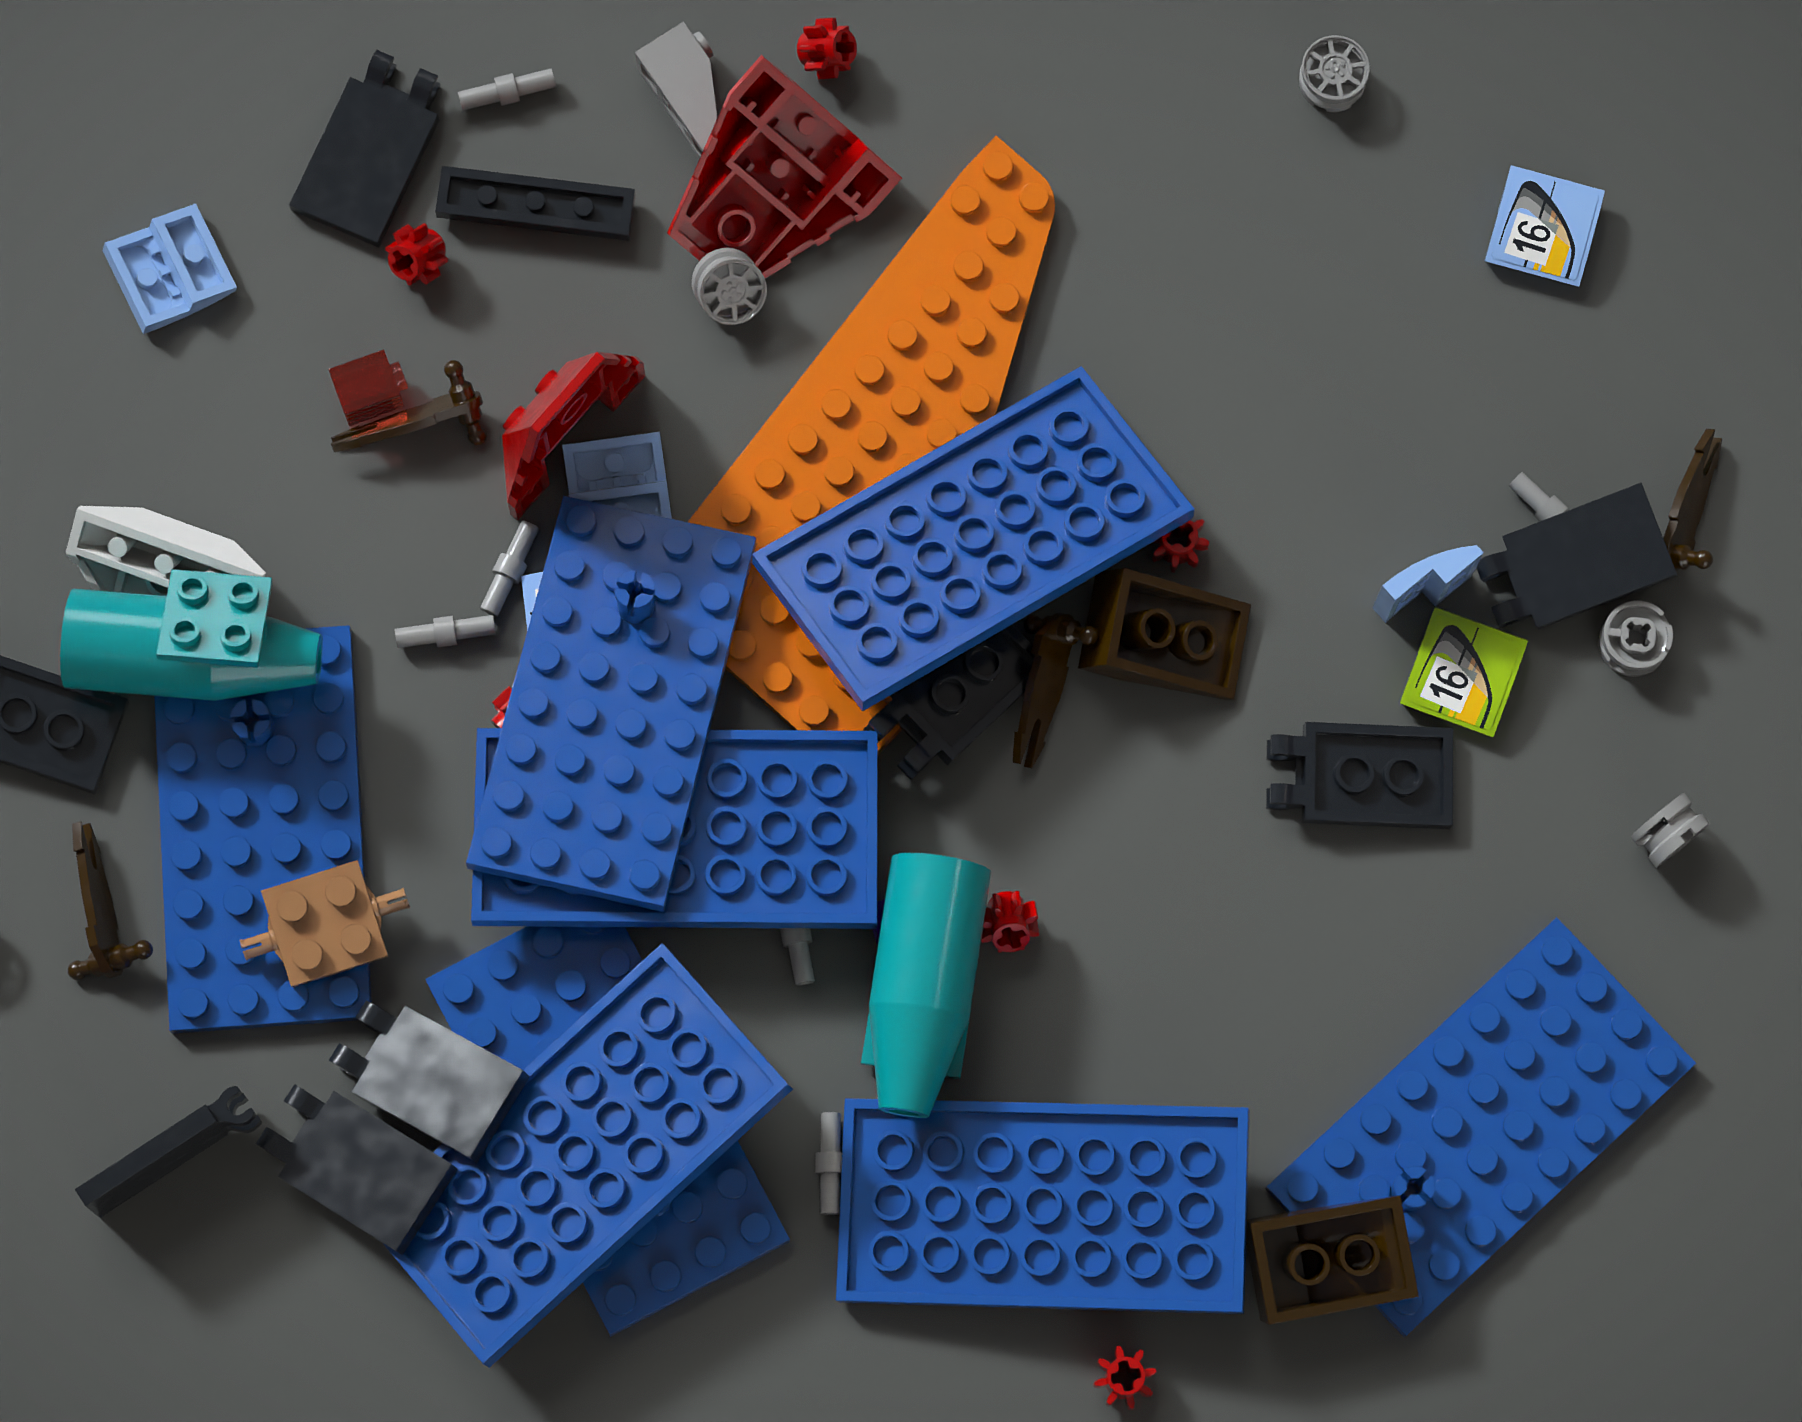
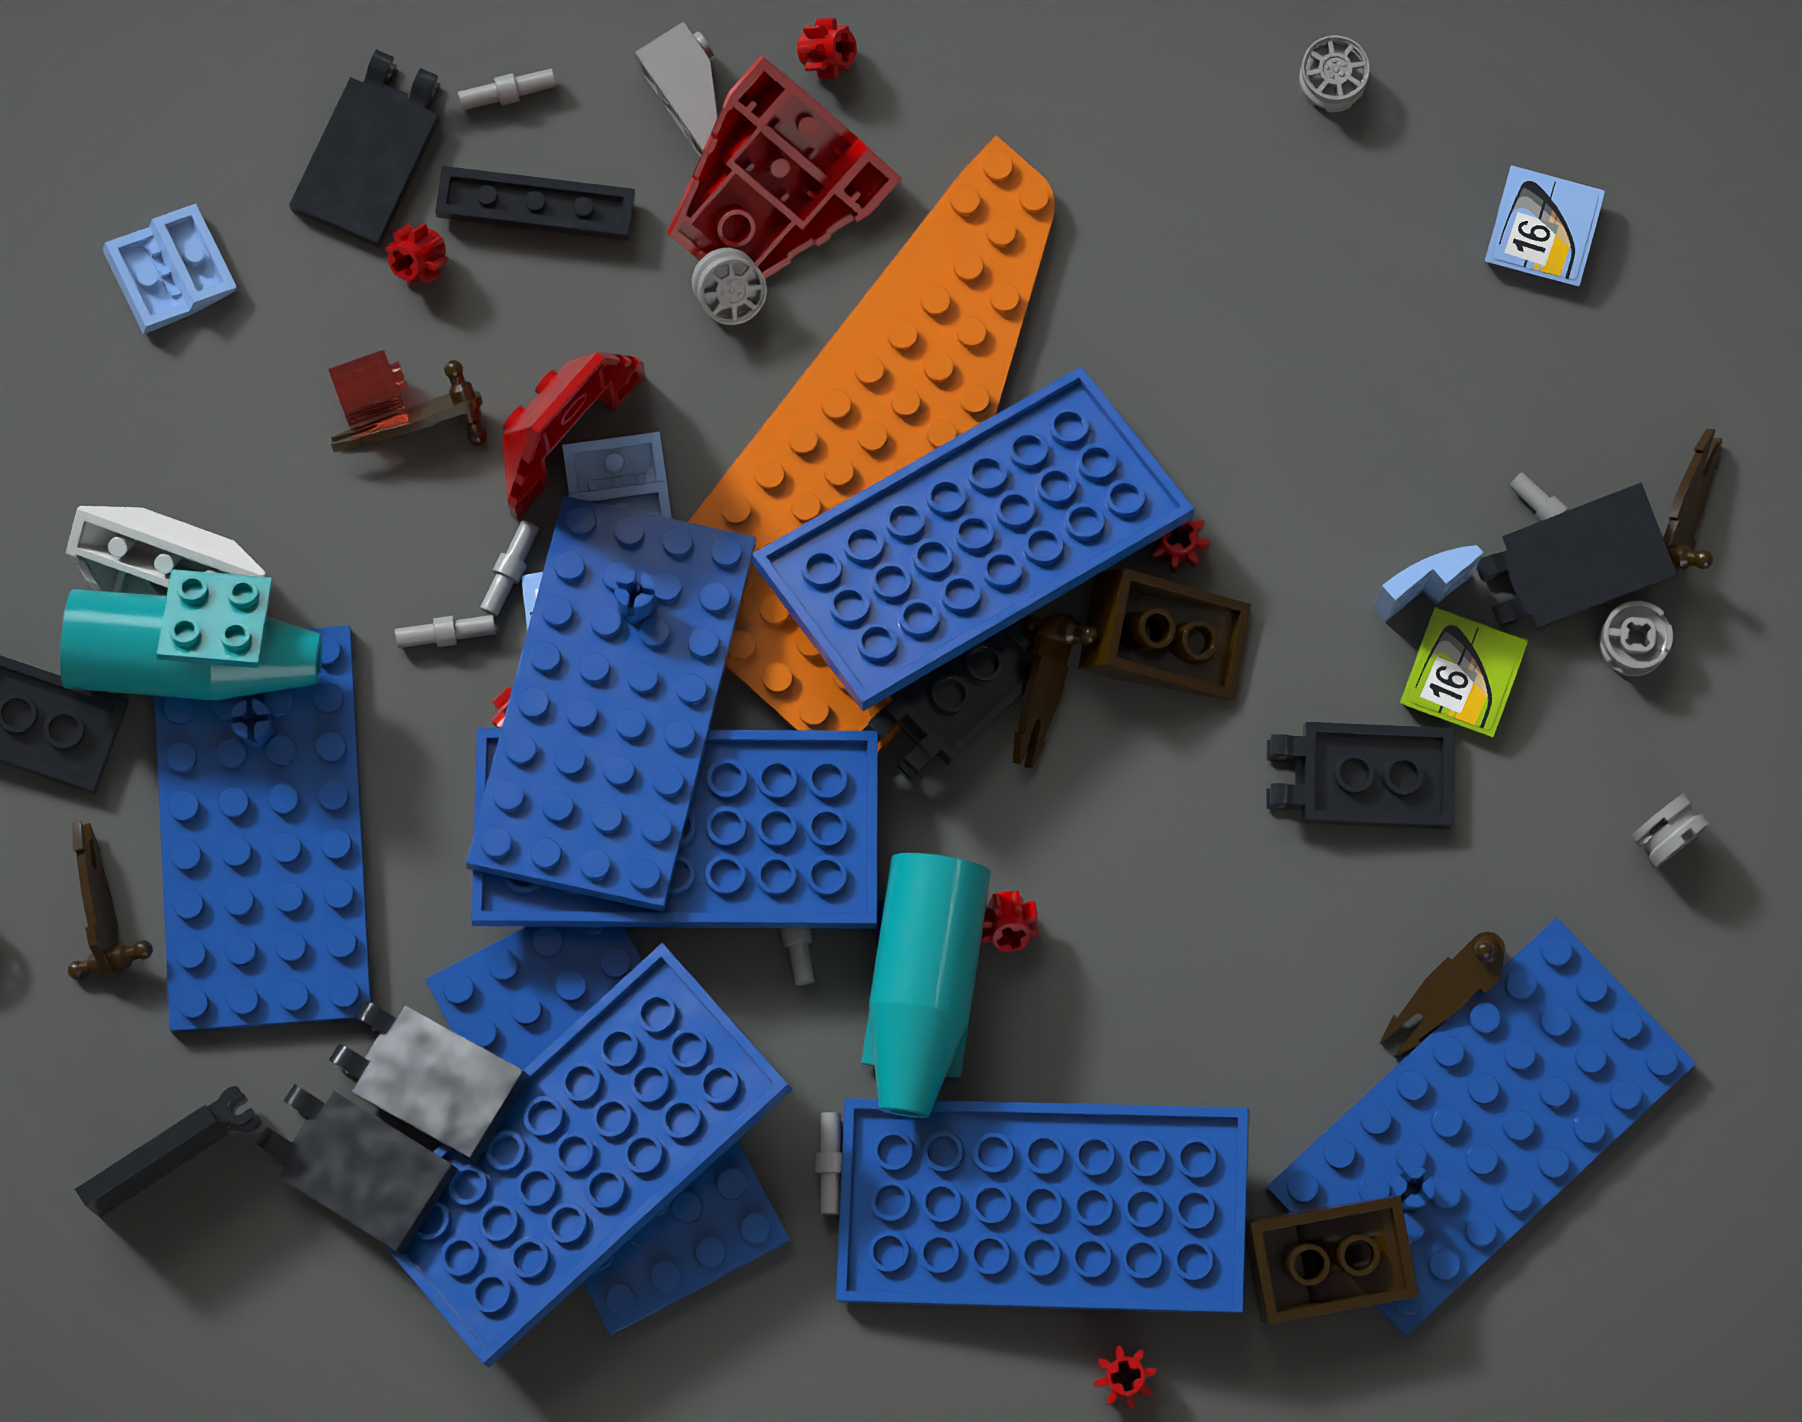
(324, 923): medium nougat plate -> none
(1452, 986): none -> dark brown piece

